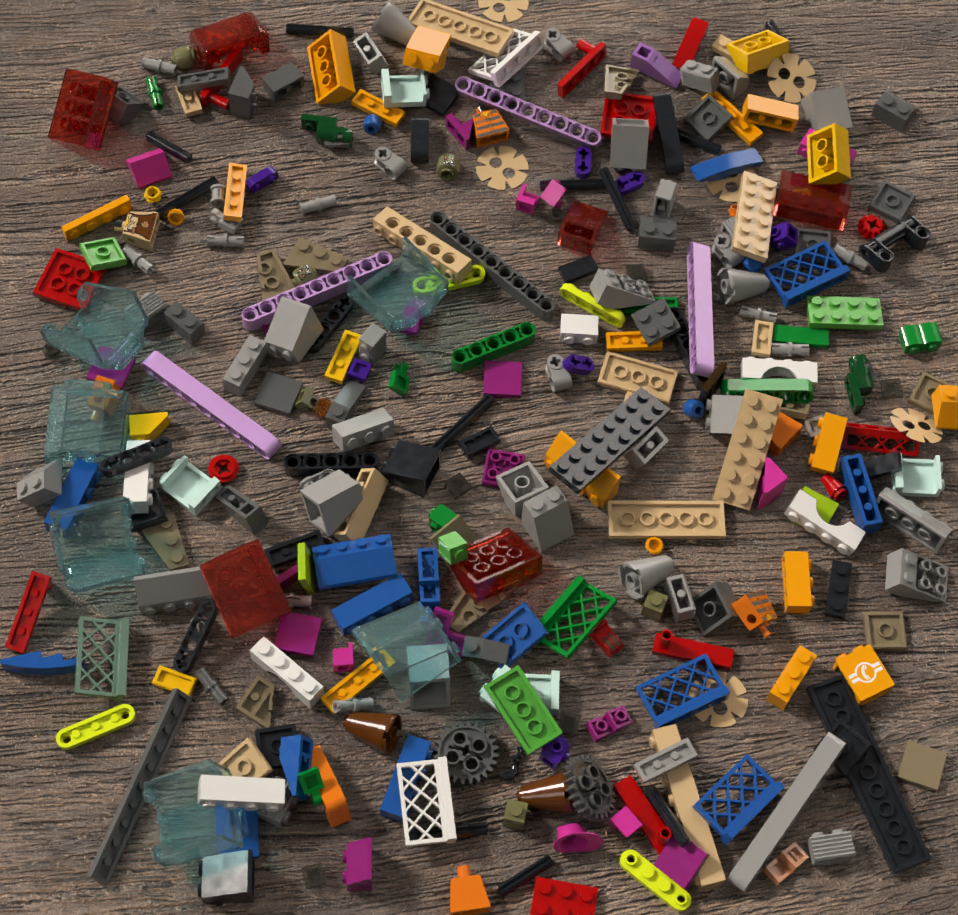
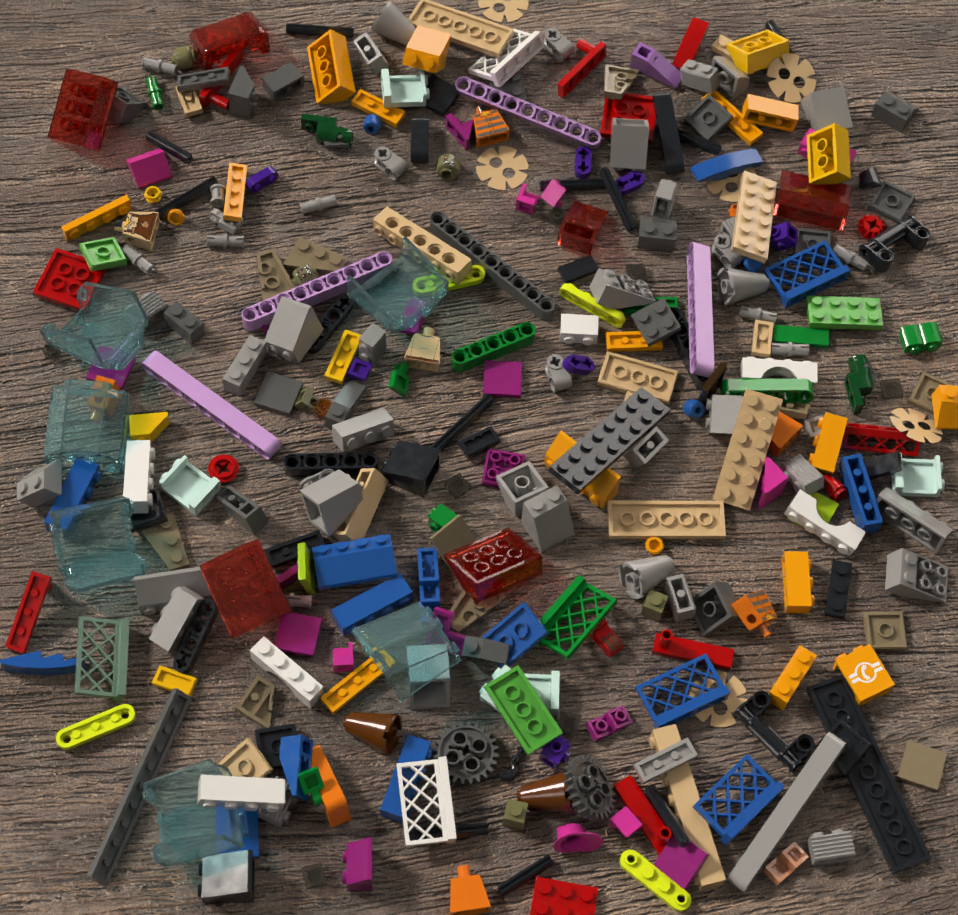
(135, 454): black beam -> none
(176, 618): none -> light grey brick
(211, 686): dark grey pin -> none
(352, 705): light grey pin -> none
(424, 351): none -> tan torso
(453, 547): bright green brick -> none
(790, 755): none -> black piece
(803, 475): none -> light grey brick
(869, 179): none -> black piece

